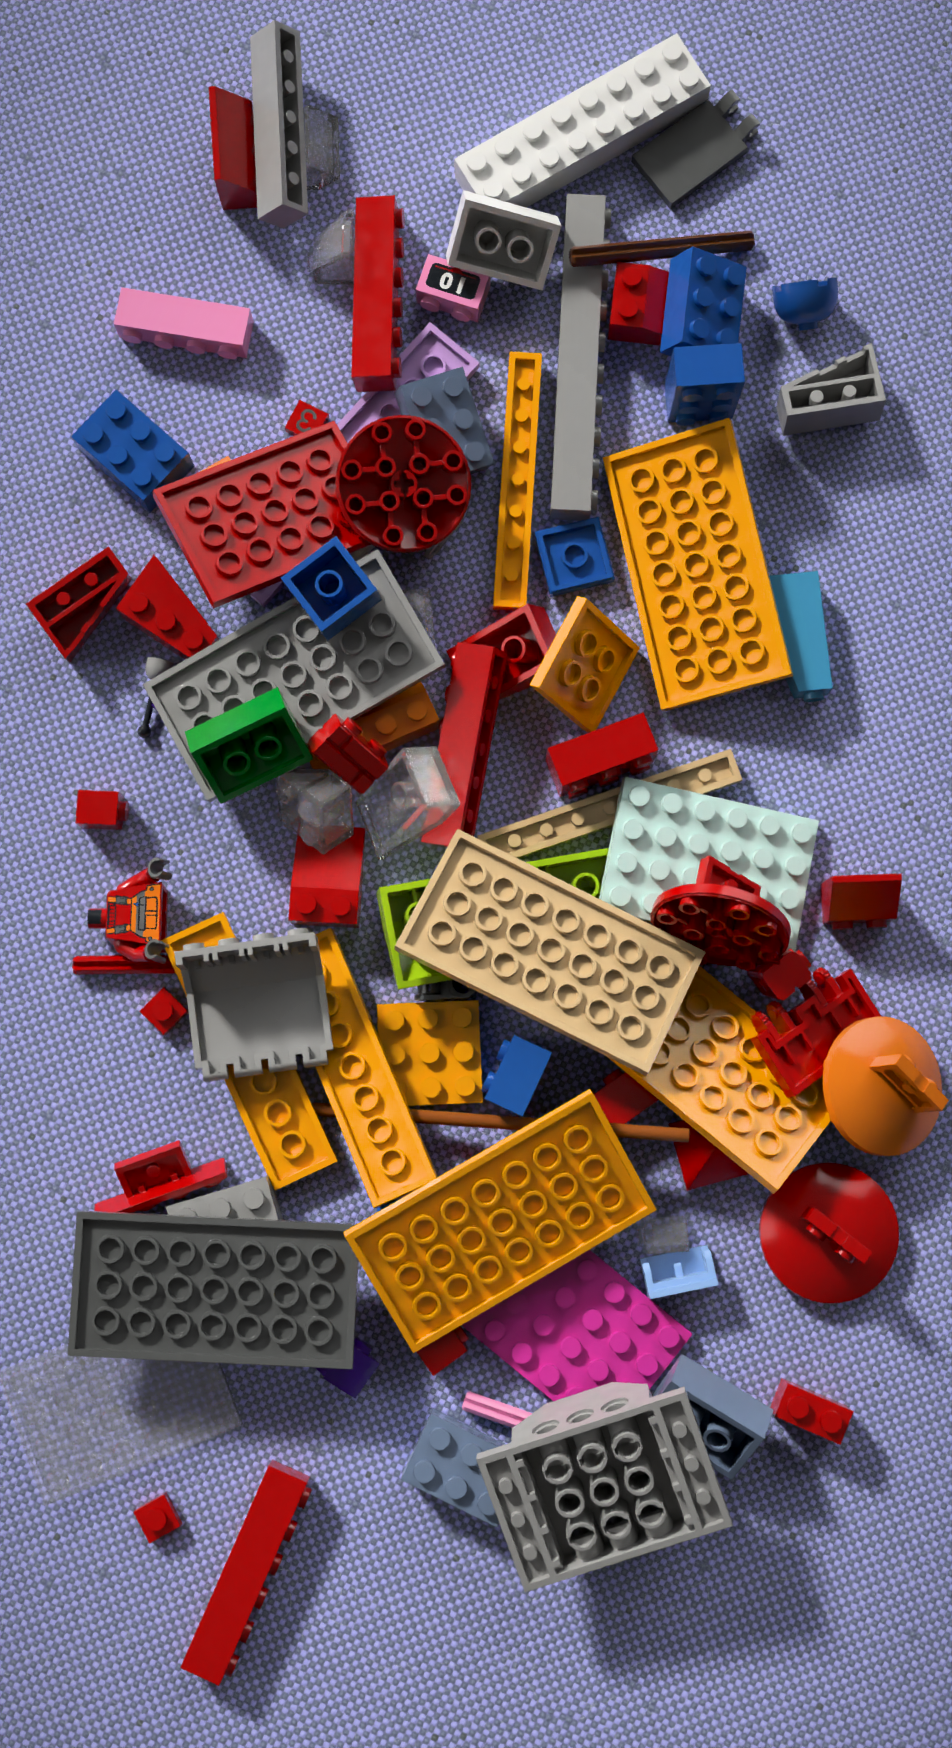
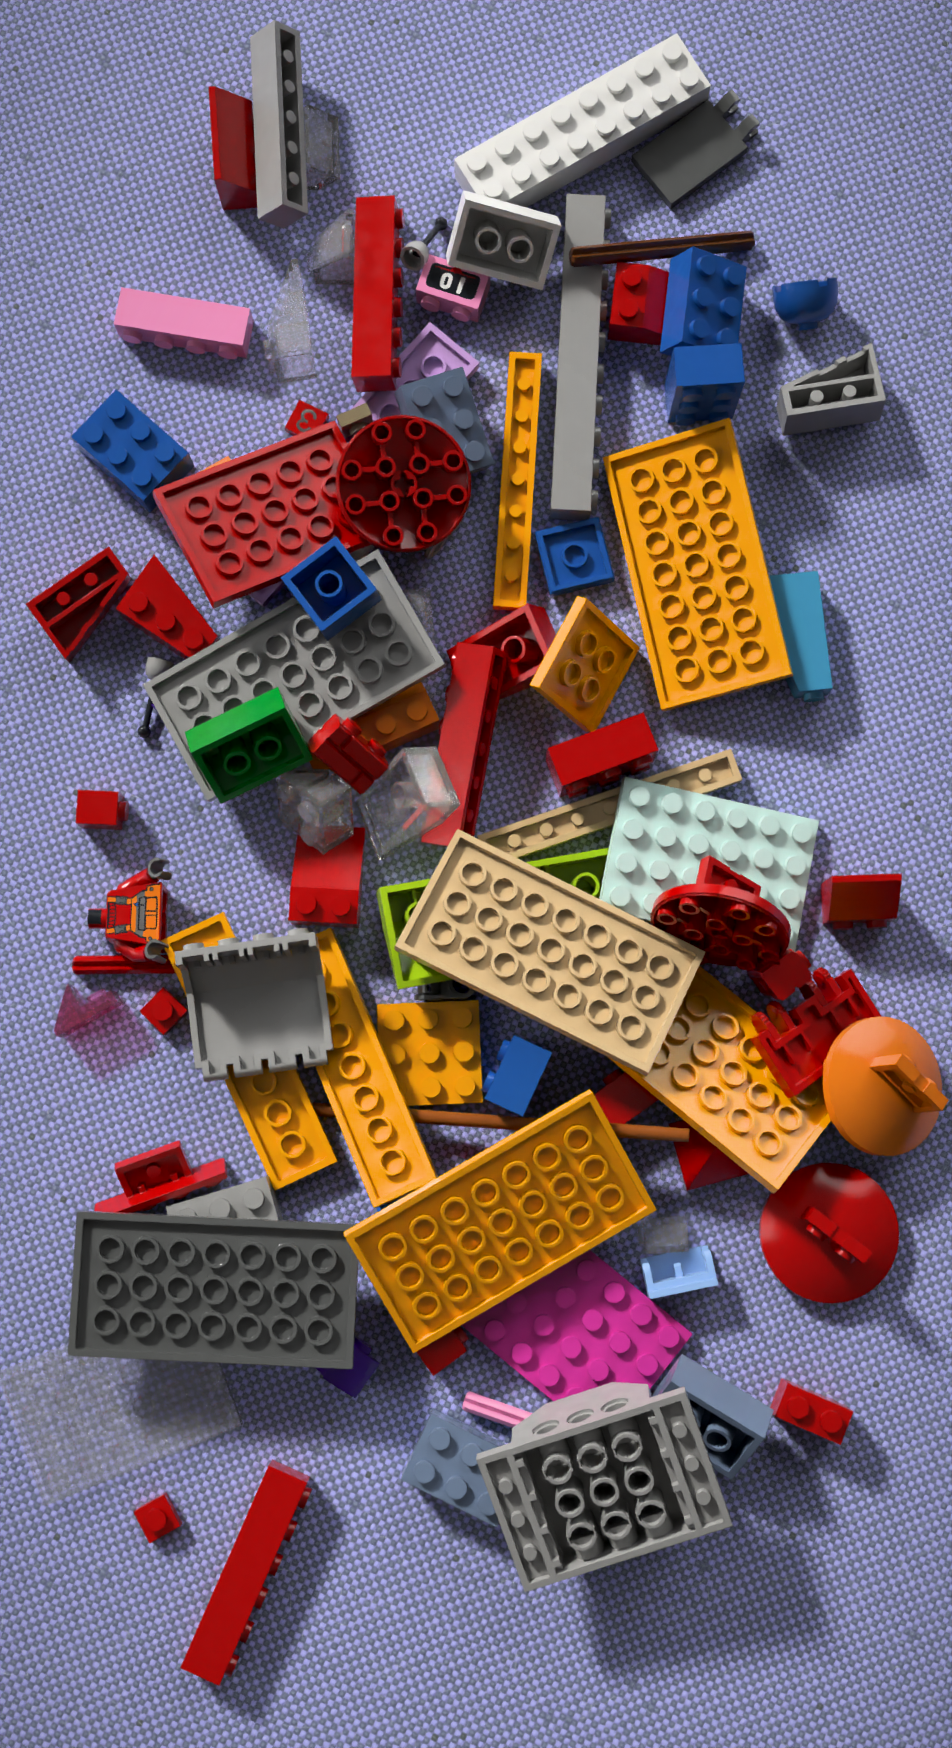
(75, 1014): none -> clear pink slope
(289, 333): none -> clear slope
(354, 420): none -> dark tan plate
(416, 253): none -> light grey hinge

